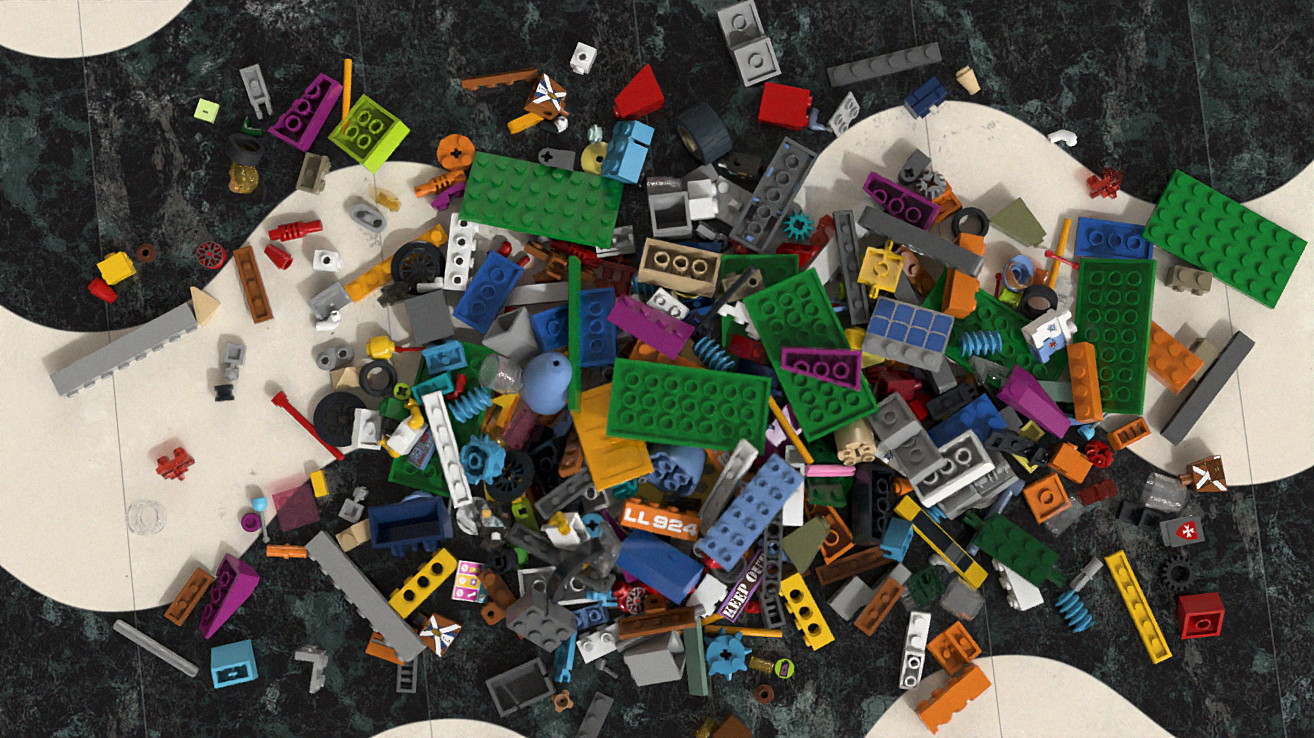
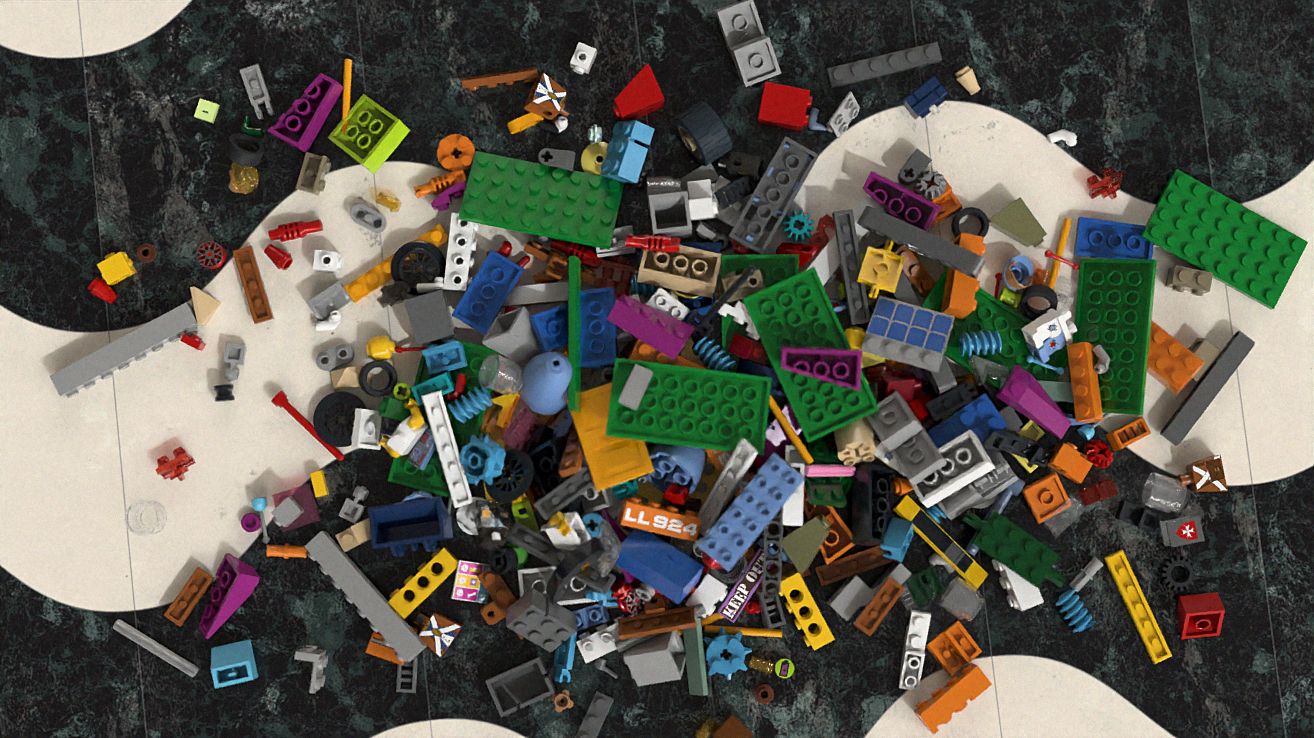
(193, 341): none -> red plate
(287, 512): none -> light grey brick
(635, 387): none -> light grey slope
(645, 591): none -> light grey bush
(653, 242): none -> red hinge
(676, 494): none -> red piece
(743, 189): none -> black slope
(1059, 371): none -> medium azure hinge
(1103, 360): none -> light grey arm

